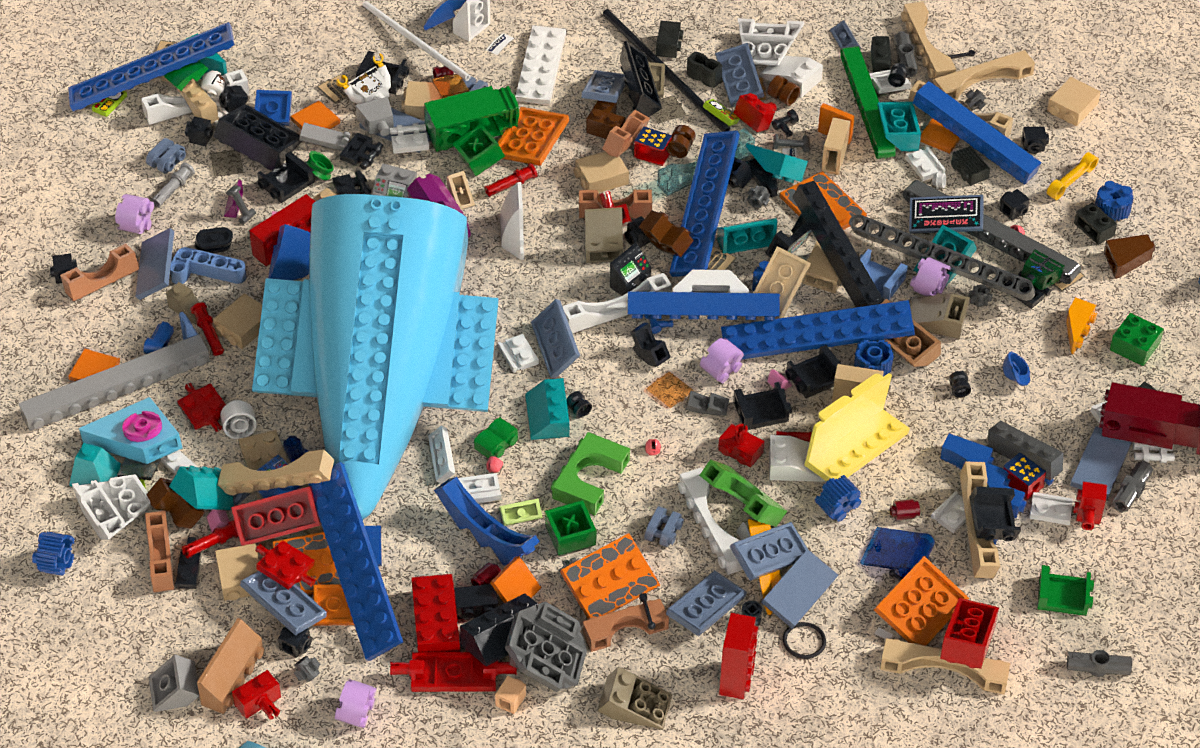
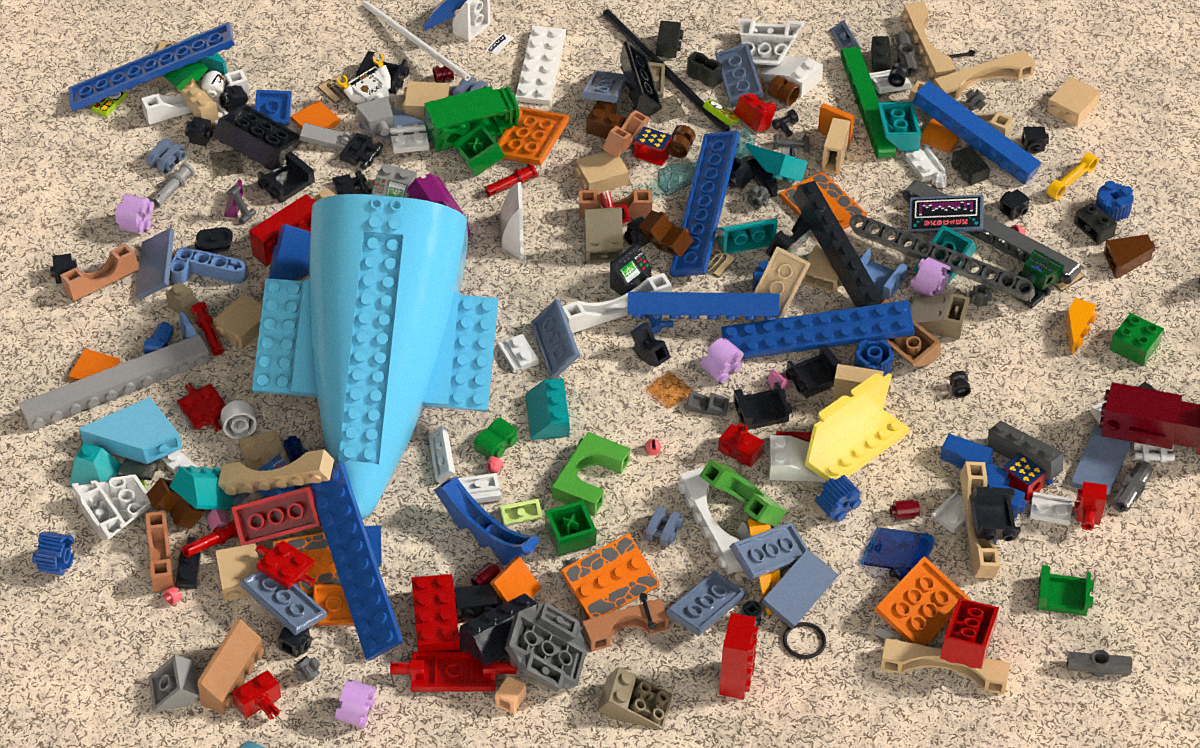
(142, 426): dark pink tile -> none
(172, 595): none -> coral hinge
(320, 164): green piece -> none
(449, 85): clear orange piece -> none
(460, 190): tan slope -> none
(579, 405): black wheel -> none
(711, 281): white wedge -> none
(1016, 369): blue piece -> none

